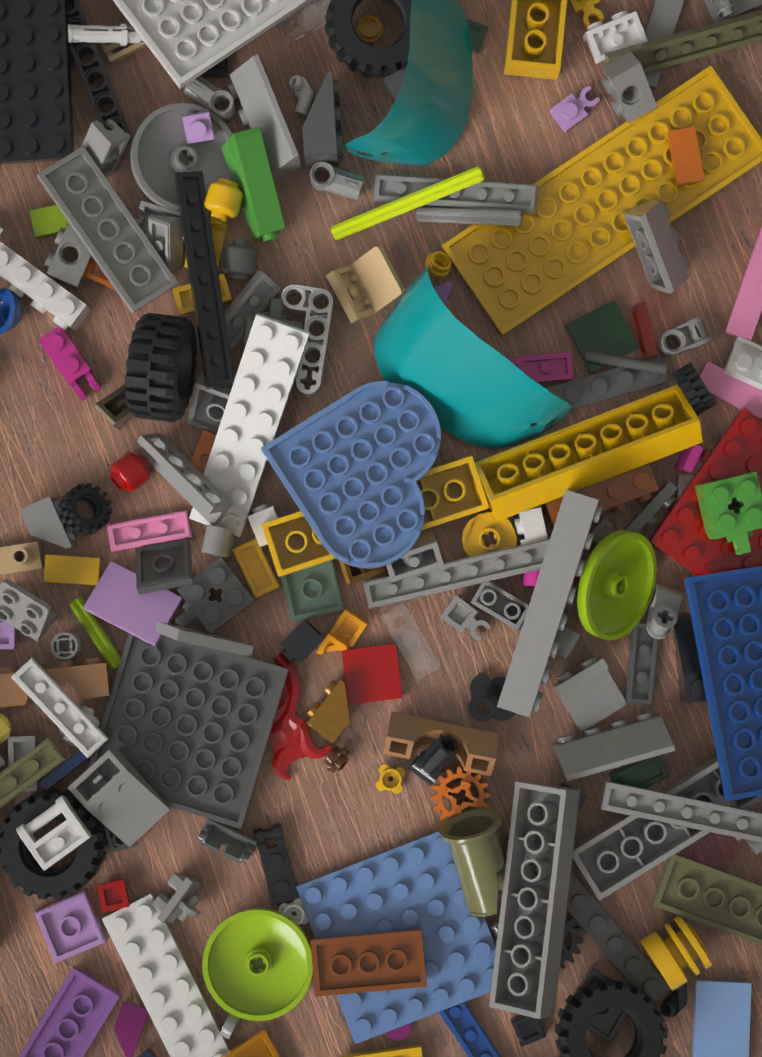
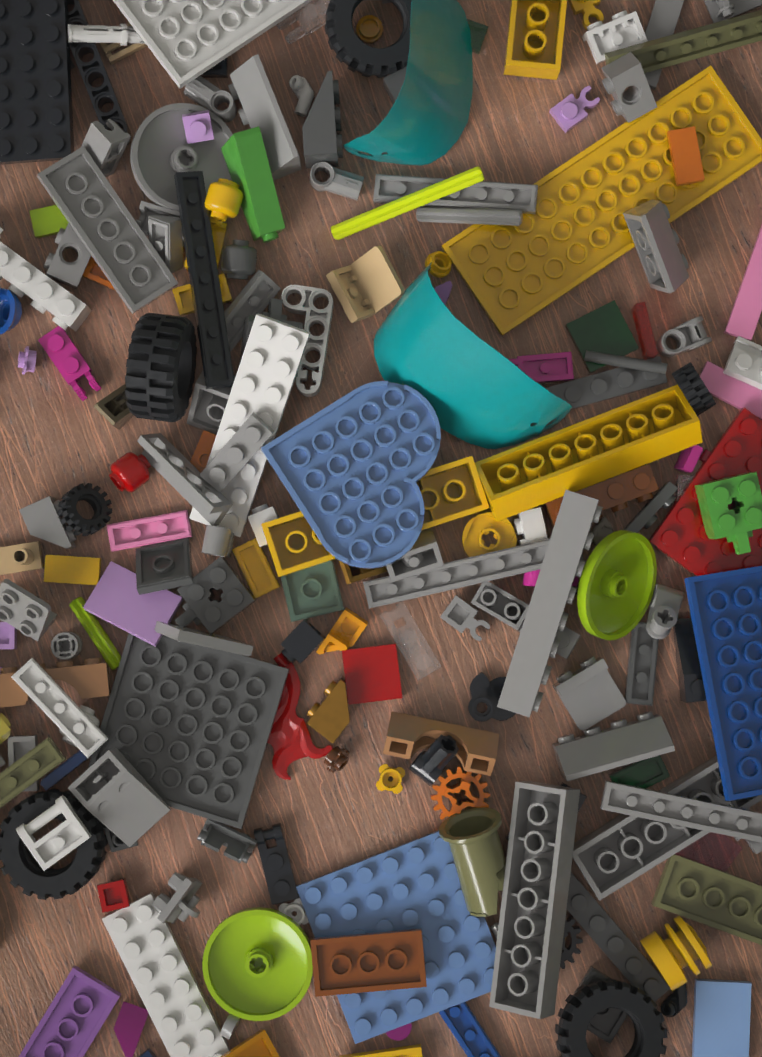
(27, 360): none -> lavender plate
(70, 926): lavender tile -> none
(236, 452): none -> light grey plate
(527, 1029): black tile -> none

